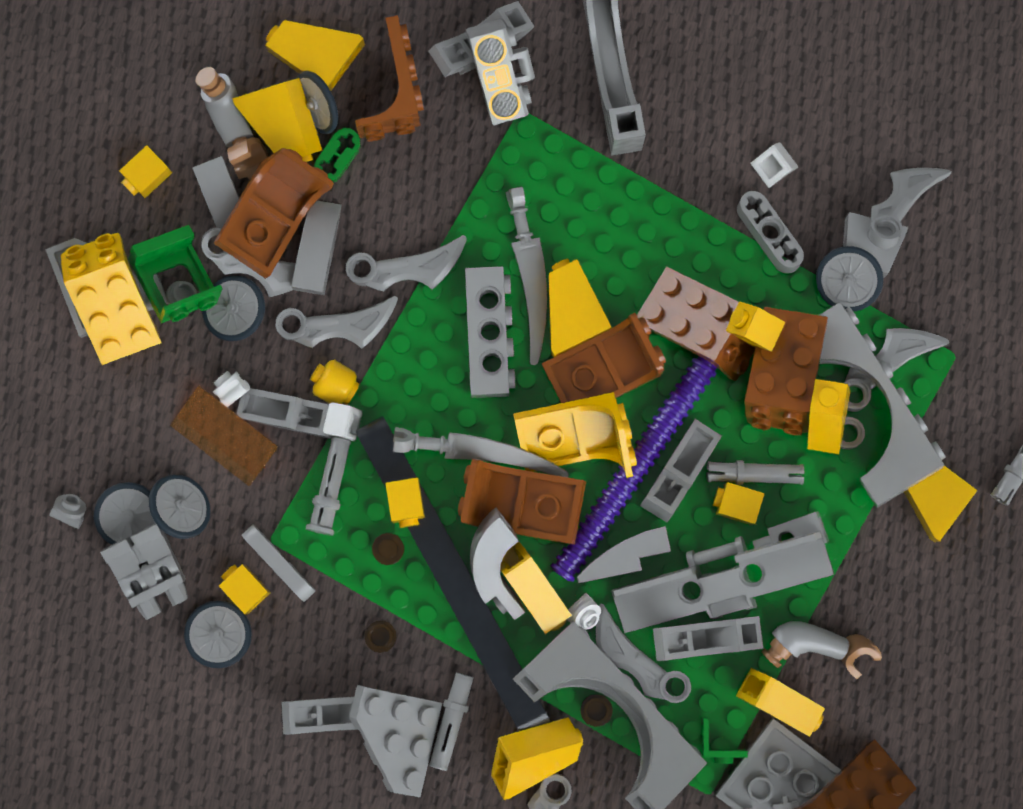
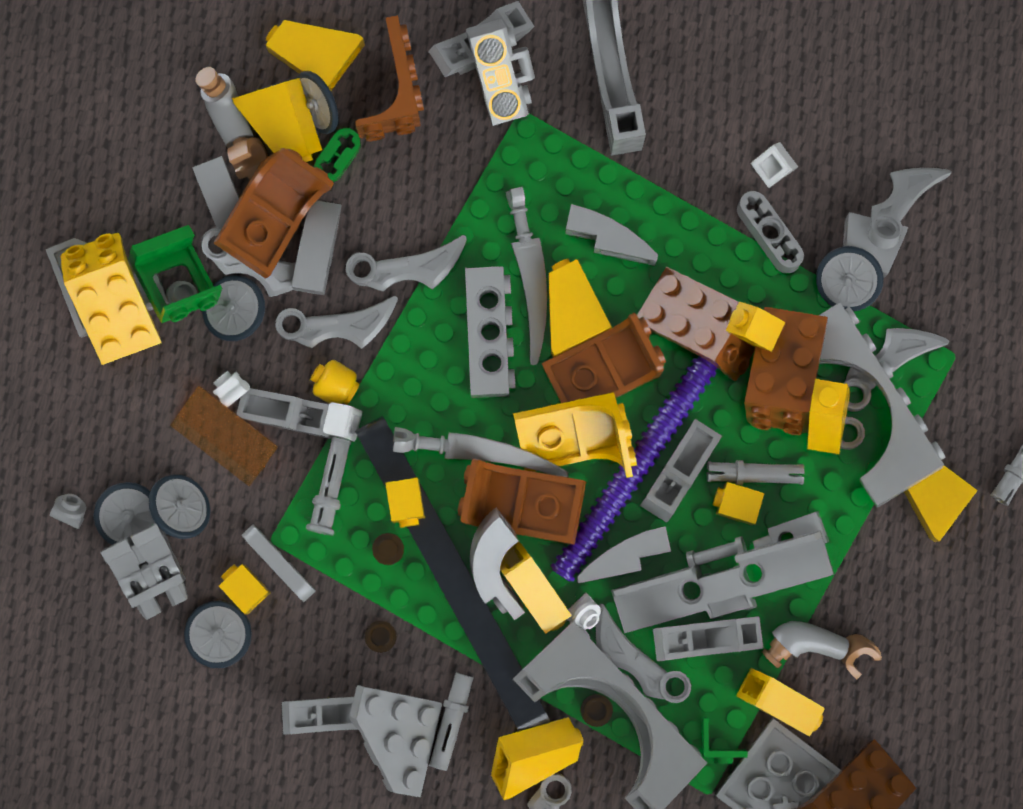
(144, 172): yellow brick -> none
(610, 236): none -> light grey slope

